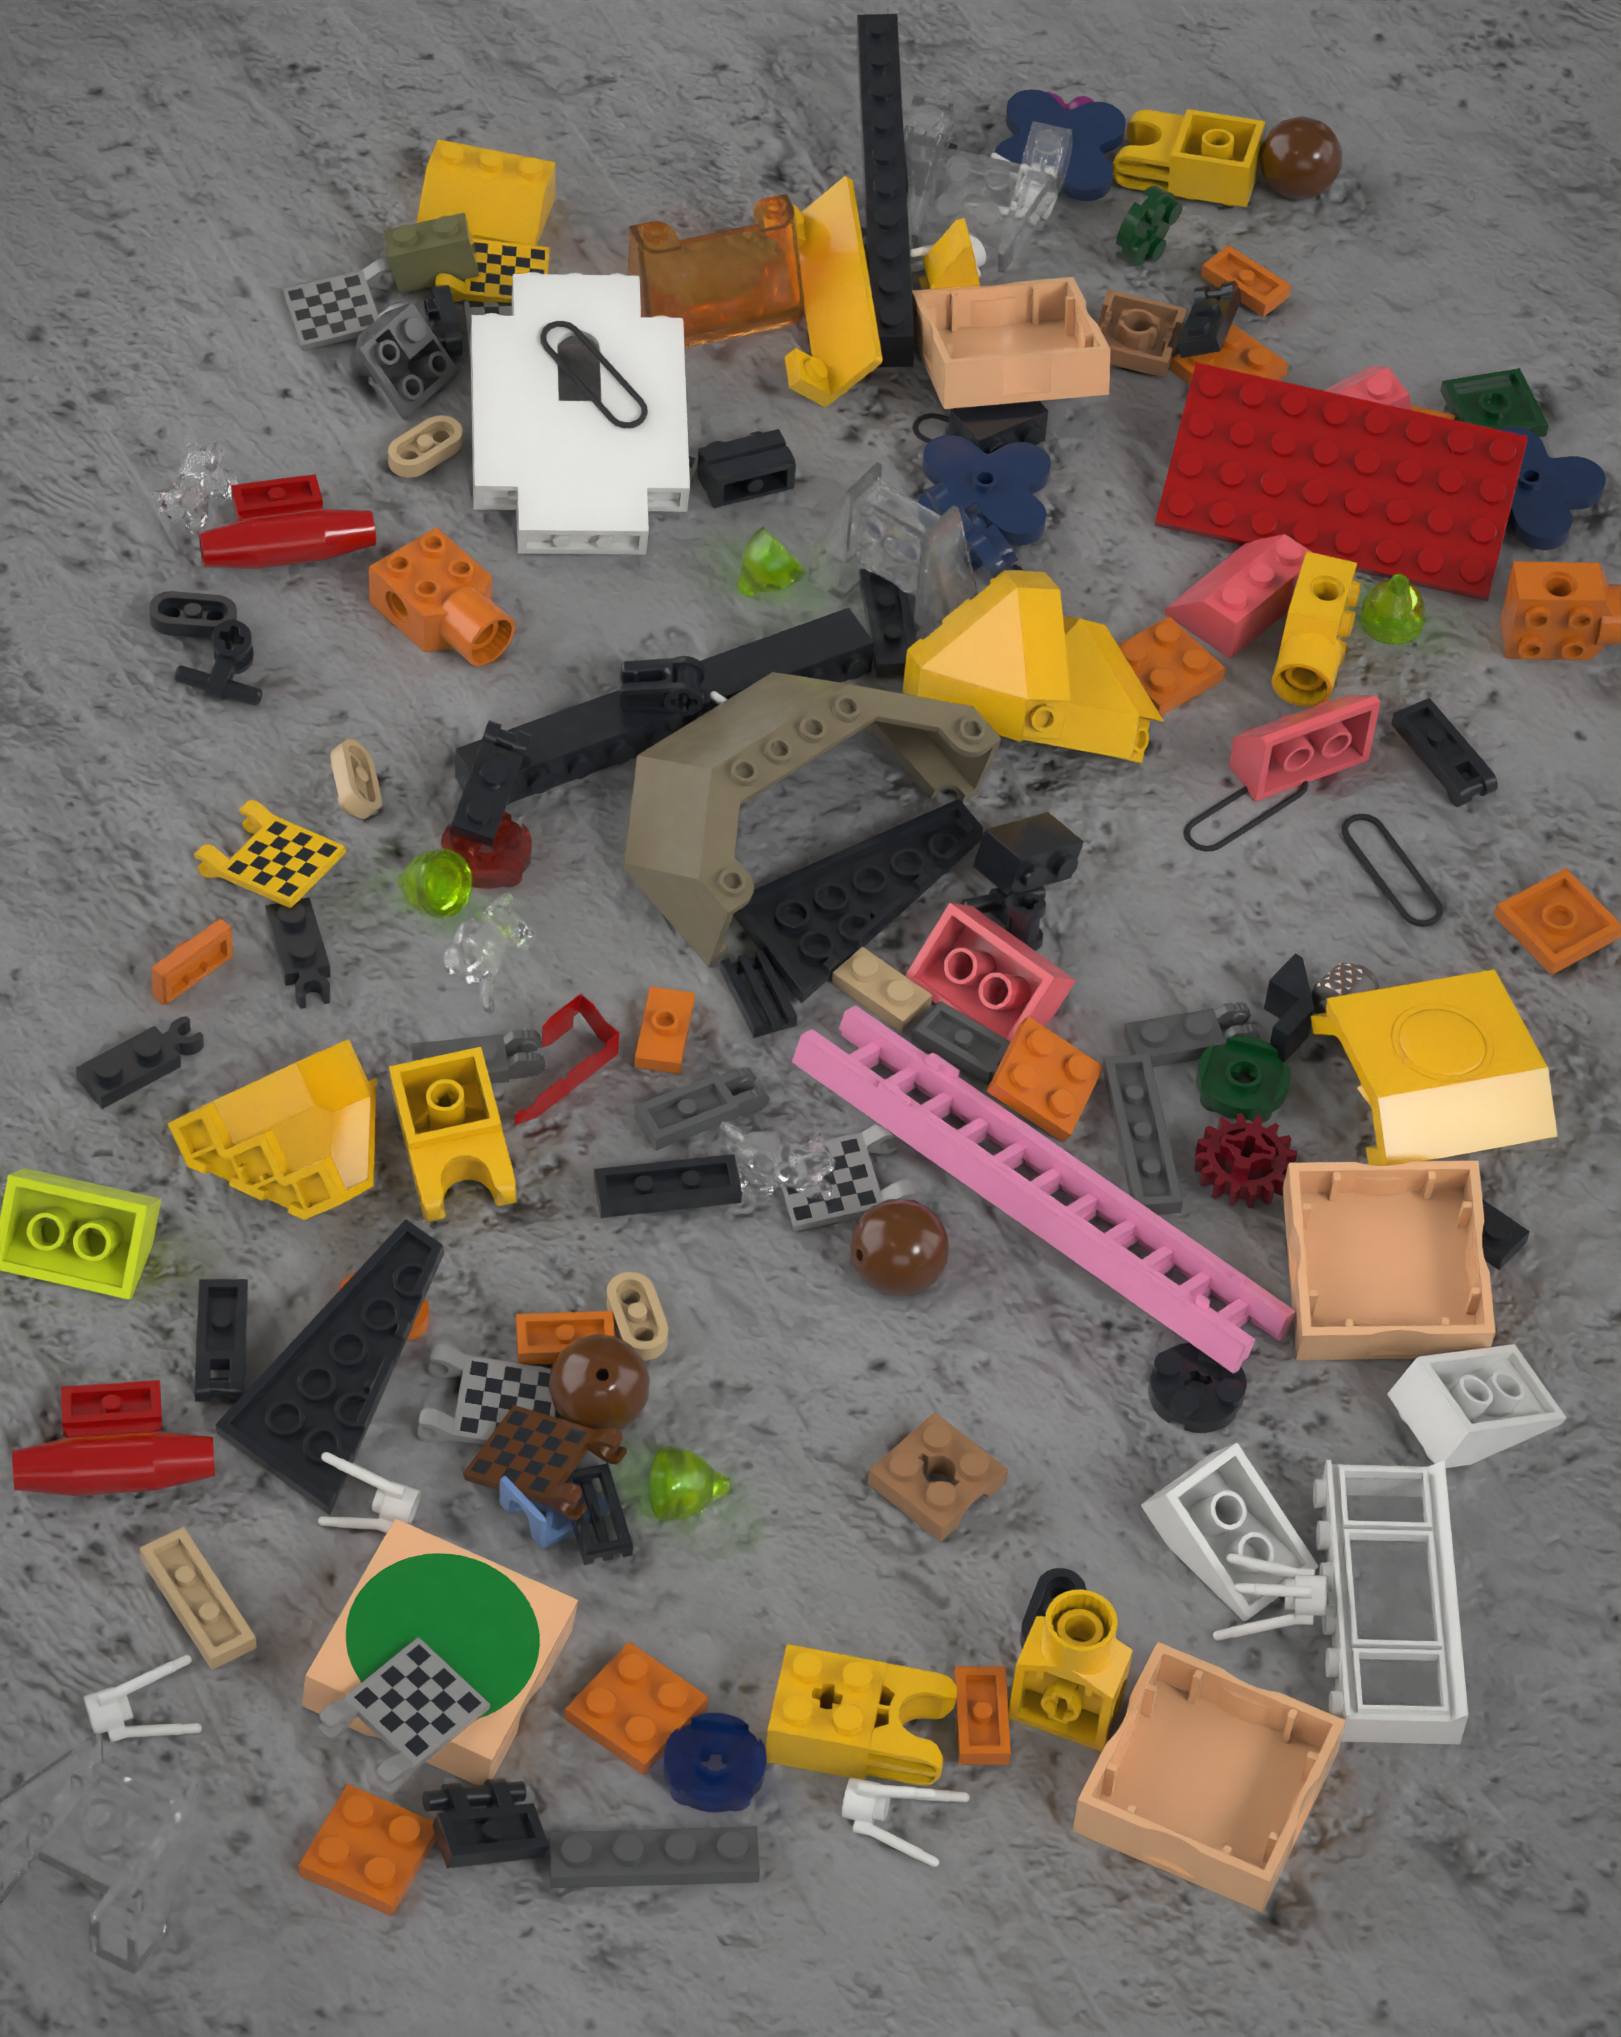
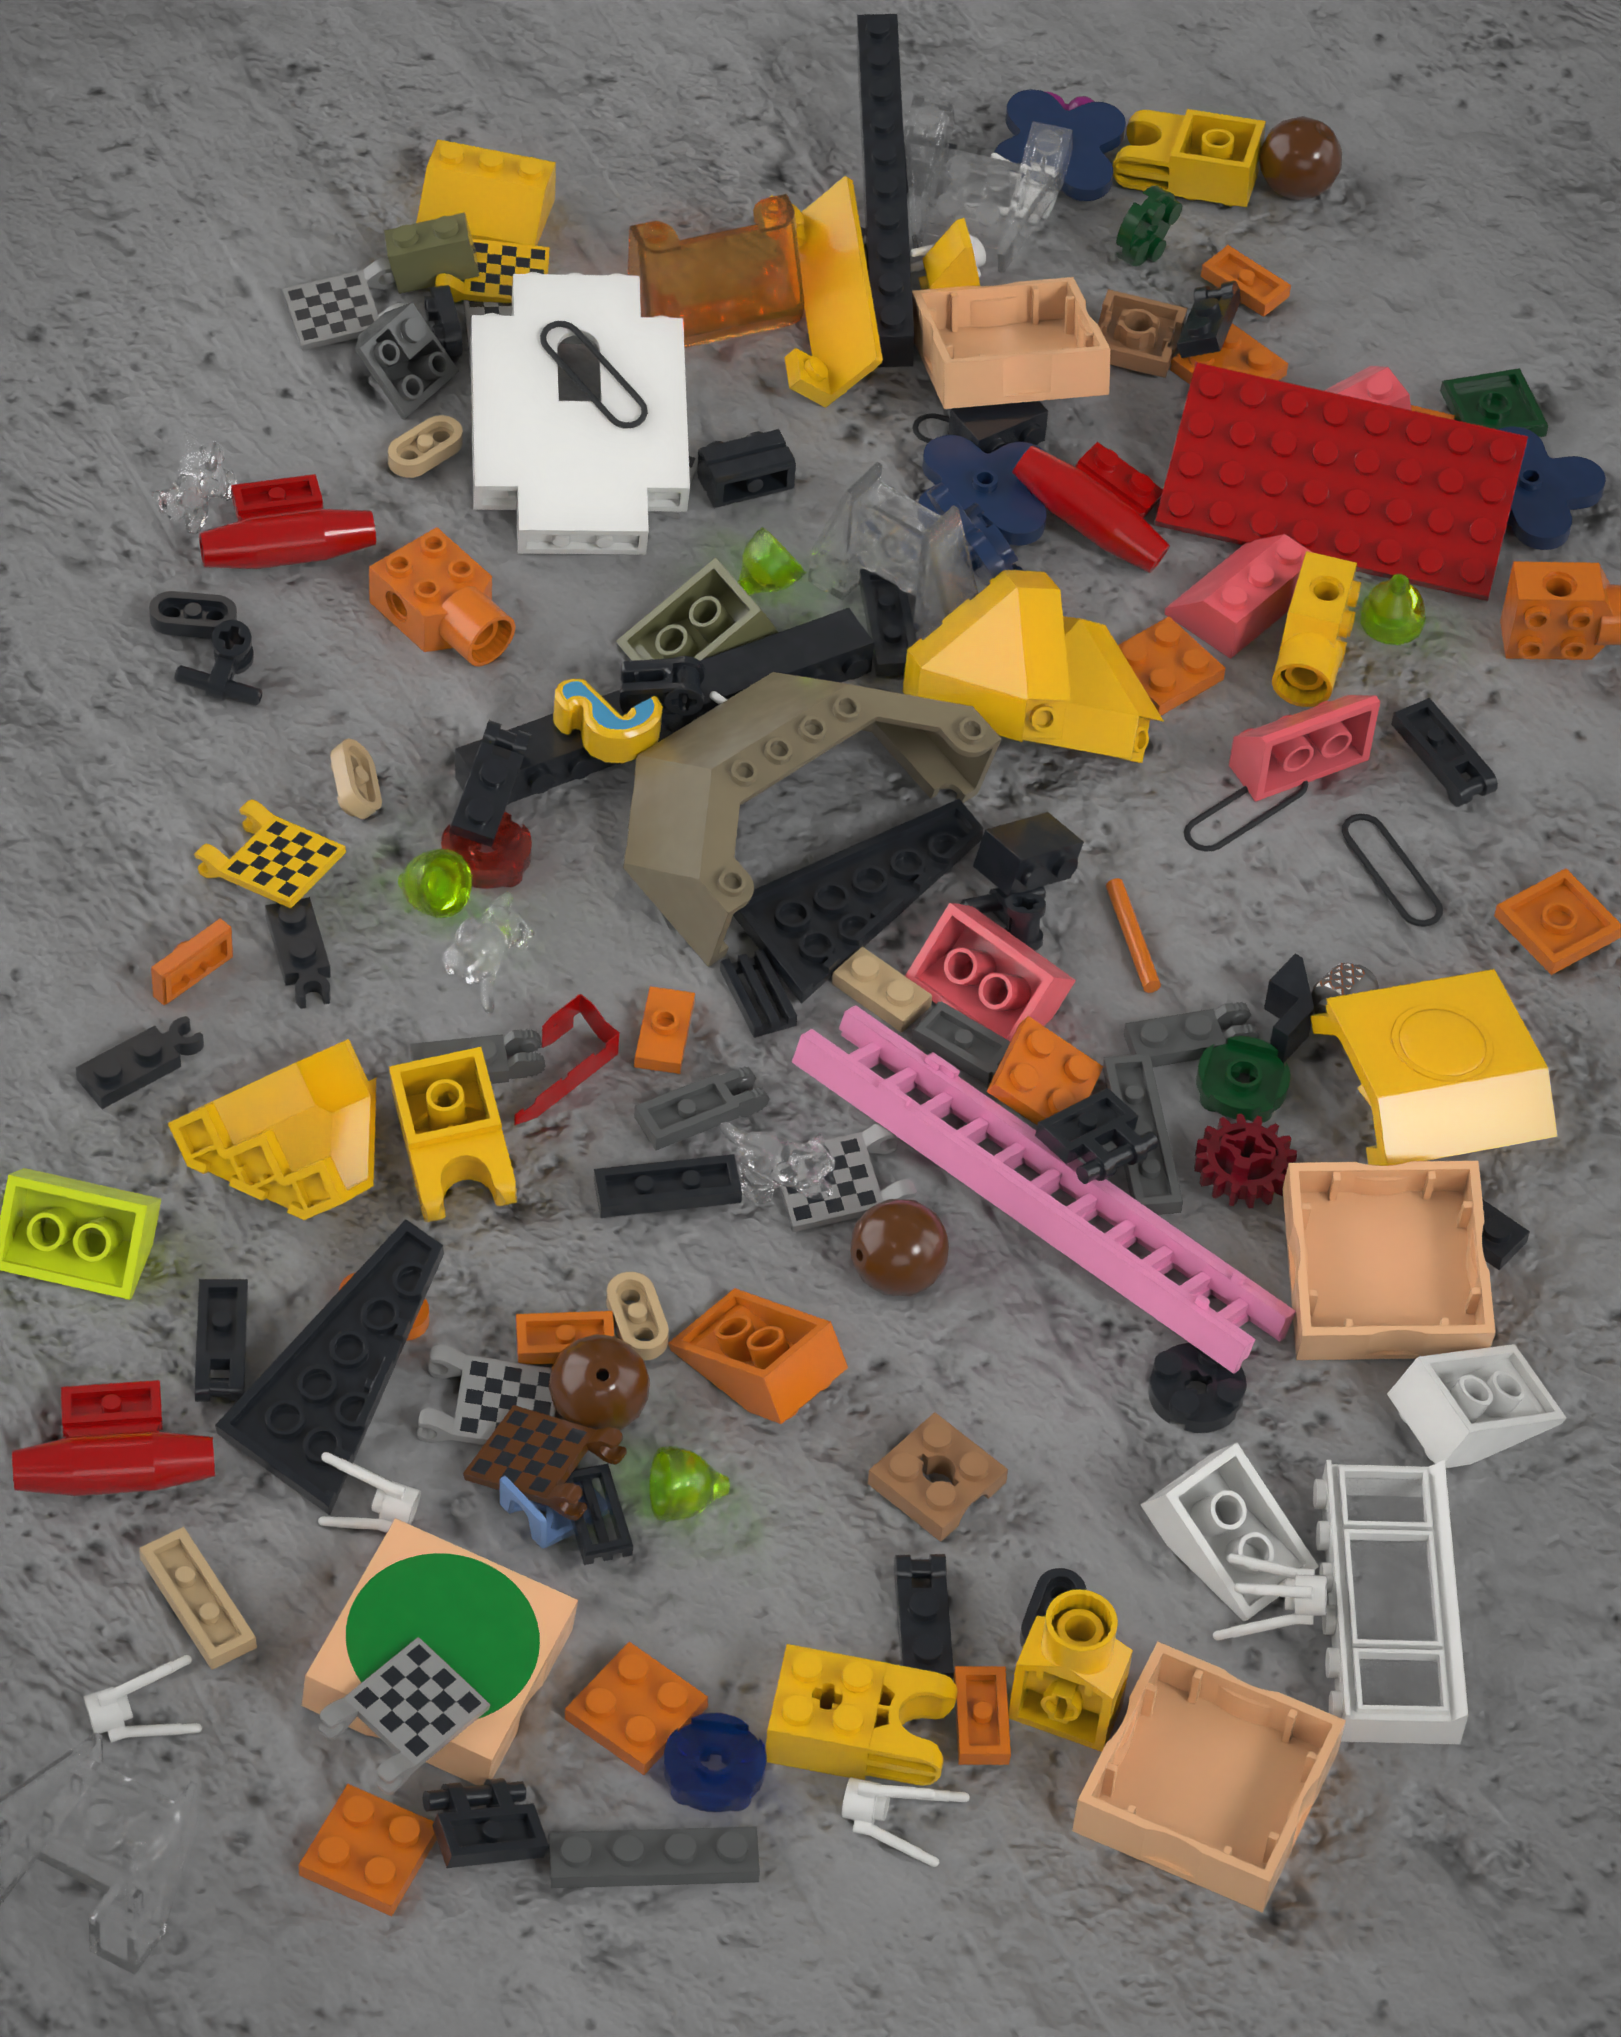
(602, 728): none -> yellow animal
(699, 620): none -> olive slope
(762, 1353): none -> orange slope
(923, 1614): none -> black plate
(1090, 1125): none -> black plate
(1100, 500): none -> red plate
(1133, 935): none -> orange bar

